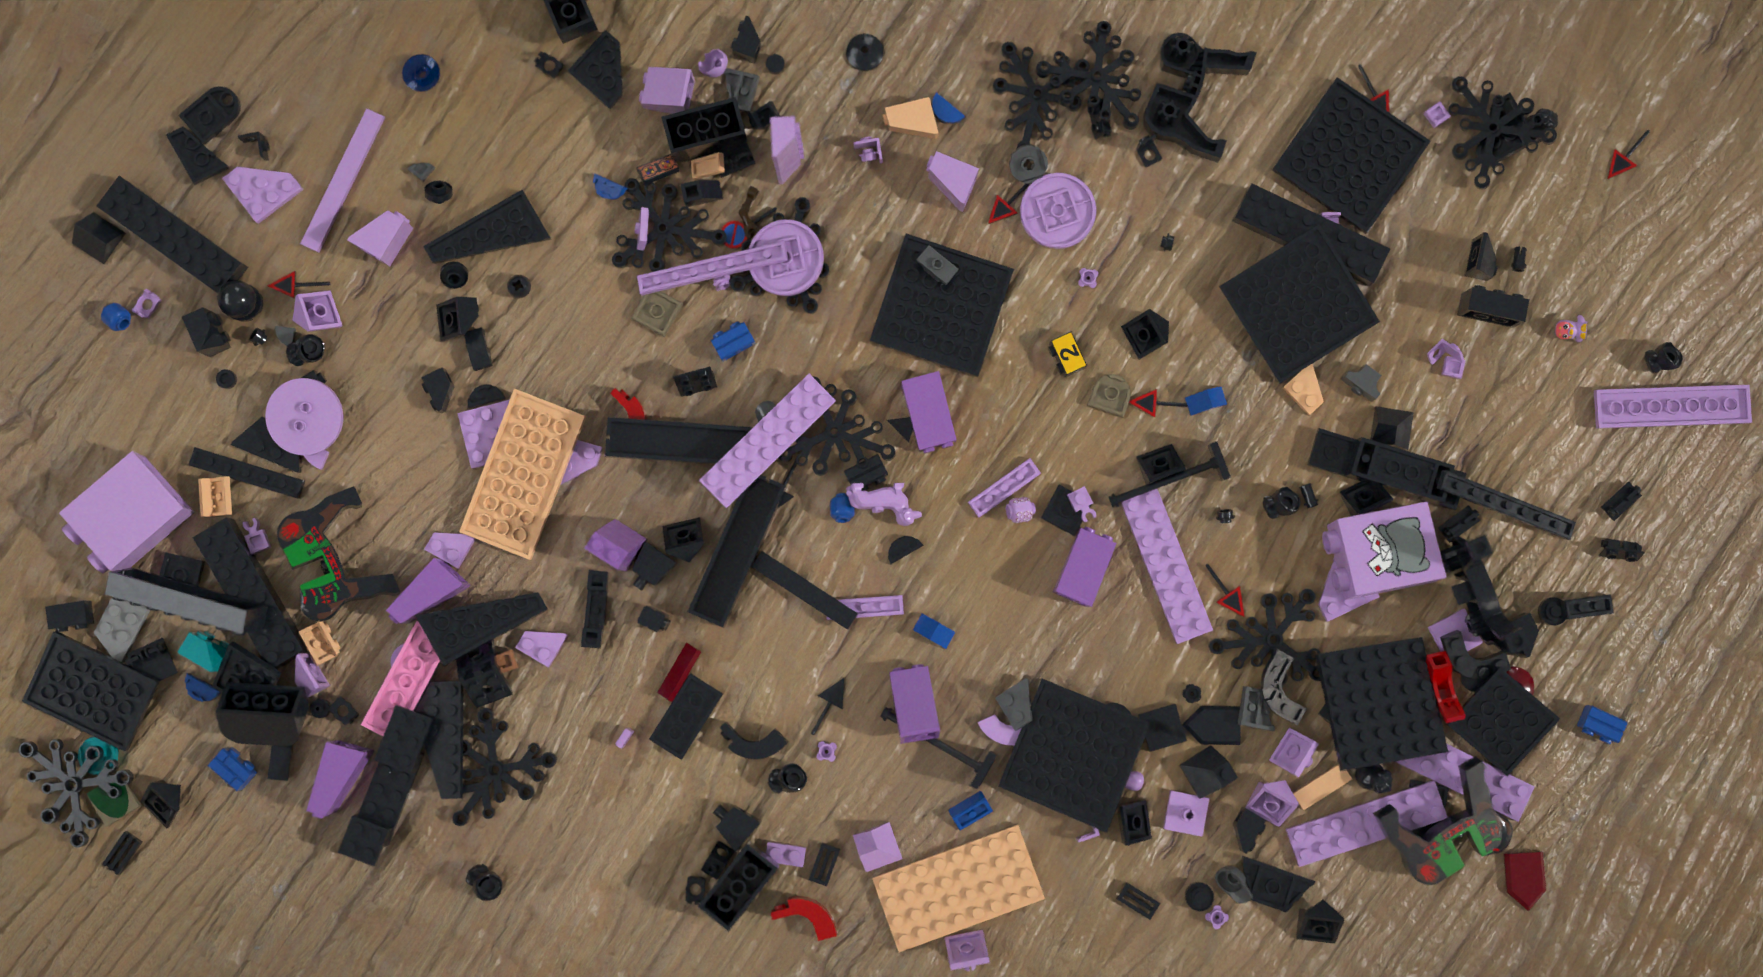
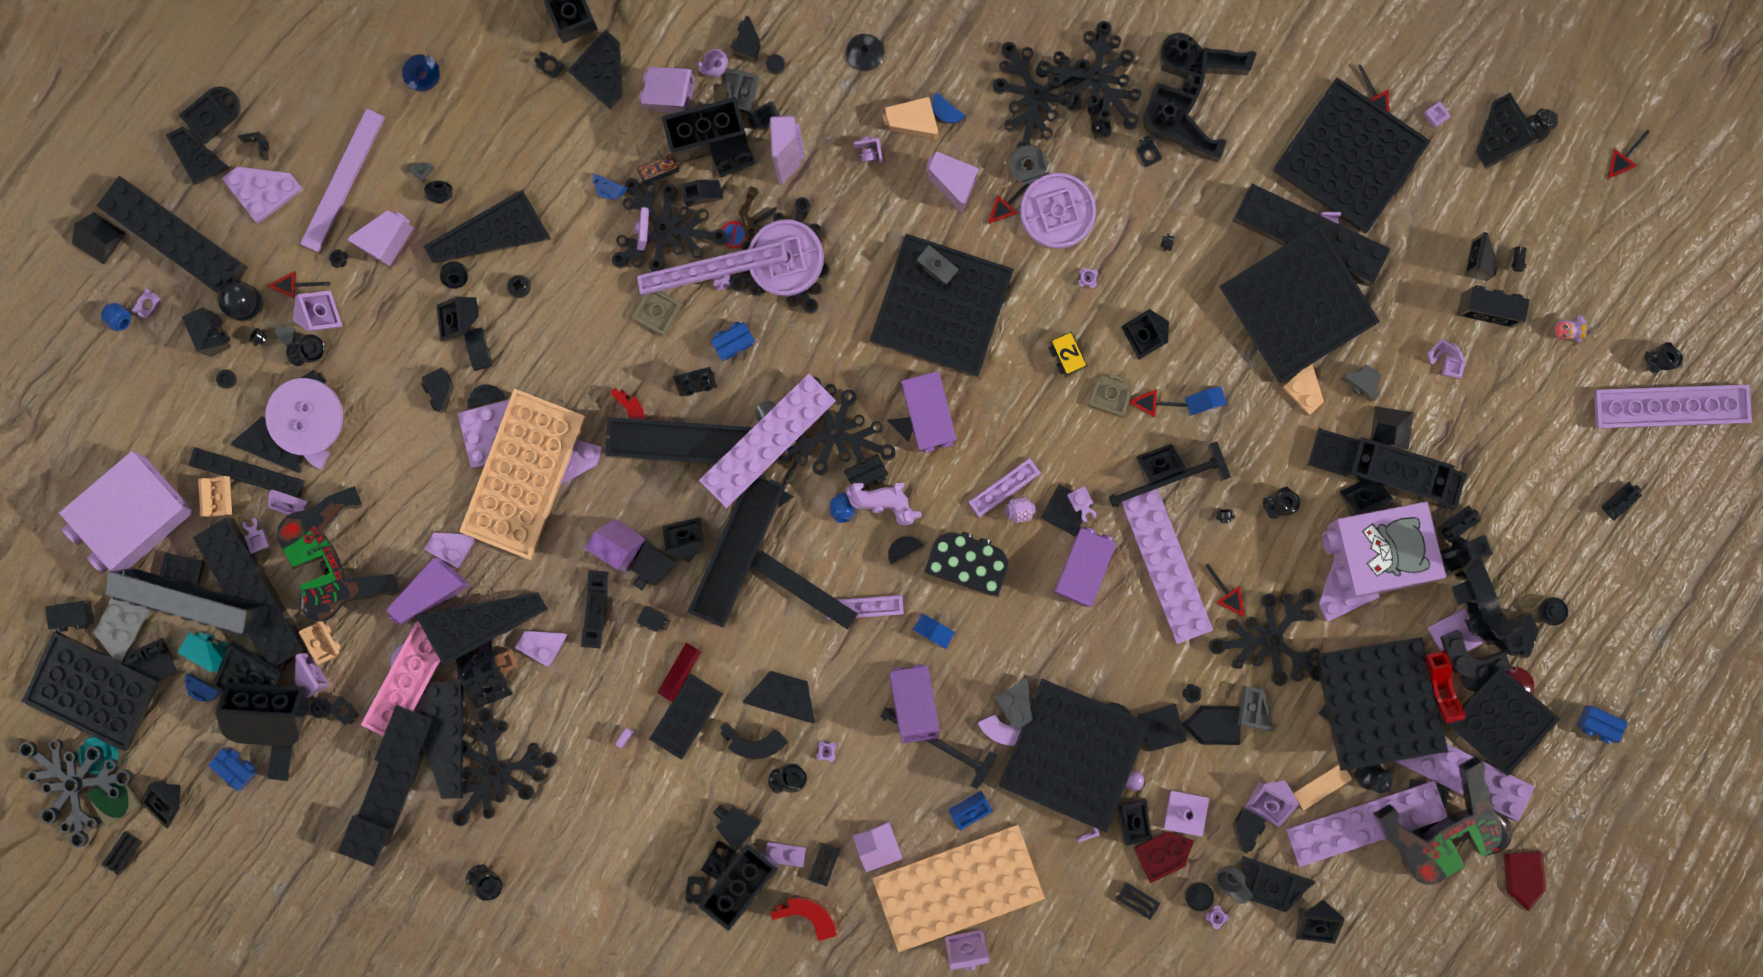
(285, 503): none -> lavender plate
(333, 258): none -> black plate
(336, 775): medium lavender slope -> none
(707, 166): light nougat tile -> none
(783, 696): none -> black wing
(834, 696): black piece -> none
(968, 562): none -> black brick
(1163, 855): none -> dark red tile
(1208, 771): black slope -> none
(1273, 689): black plate -> none
(1294, 752): lavender tile -> none
(1309, 496): black pin -> none
(1479, 110): black plant -> none
(1505, 505): black tile -> none
(1586, 607): black tile -> none
(1629, 551): black hinge -> none

